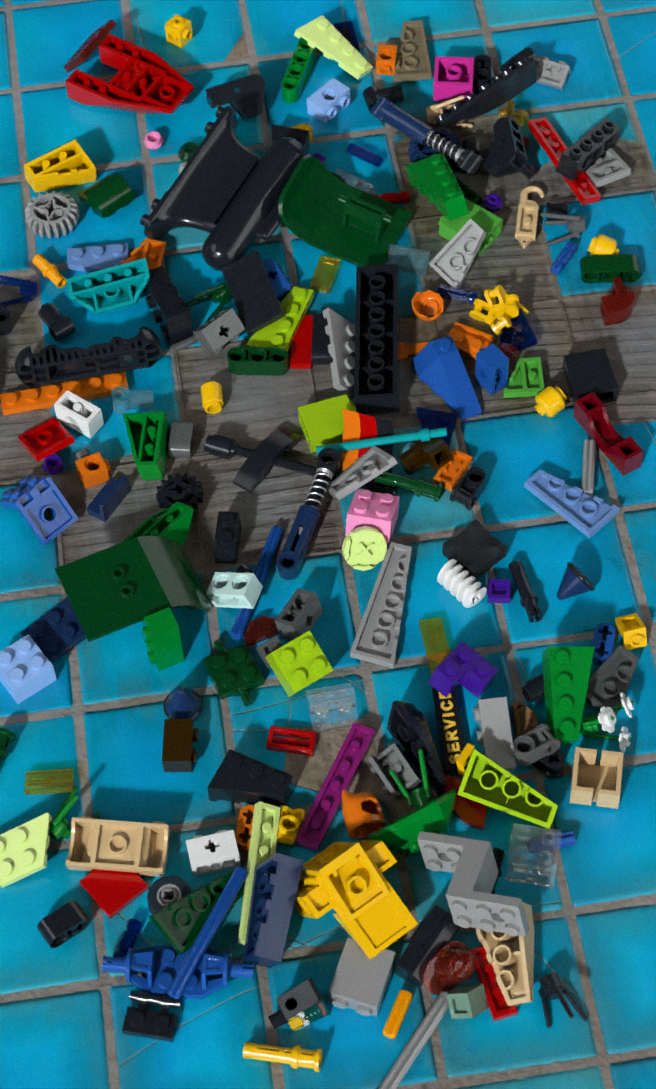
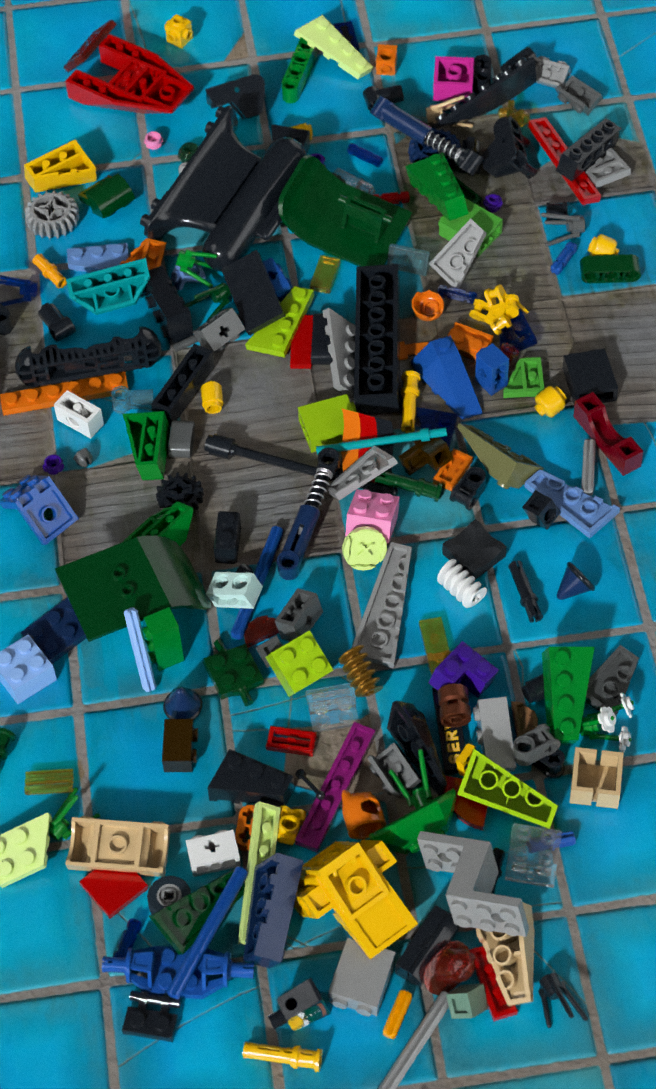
(46, 439): red tile -> none
(63, 924): black beam -> none
(92, 470): orange brick -> none
(109, 498): dark blue panel -> none
(140, 649): none -> light blue axle
(179, 277): none -> medium blue bracket
(184, 383): none -> black brick
(187, 259): none -> green plant
(258, 361): dark green beam -> none
(264, 456): black slope -> none
(300, 774): none -> black hinge
(328, 100): light blue brick -> none
(358, 672): none -> pearl gold piece
(409, 393): none -> yellow pin
(413, 56): dark tan wing -> none
(454, 705): none -> copper wheel
(498, 591): dark purple plate -> none
(499, 461): none -> olive wedge
(527, 216): tan plate -> none
(541, 510): none -> black brick
(578, 95): none -> dark grey bracket
(599, 643): blue beam -> none
(619, 305): clear red brick -> none
(632, 631): yellow bracket -> none

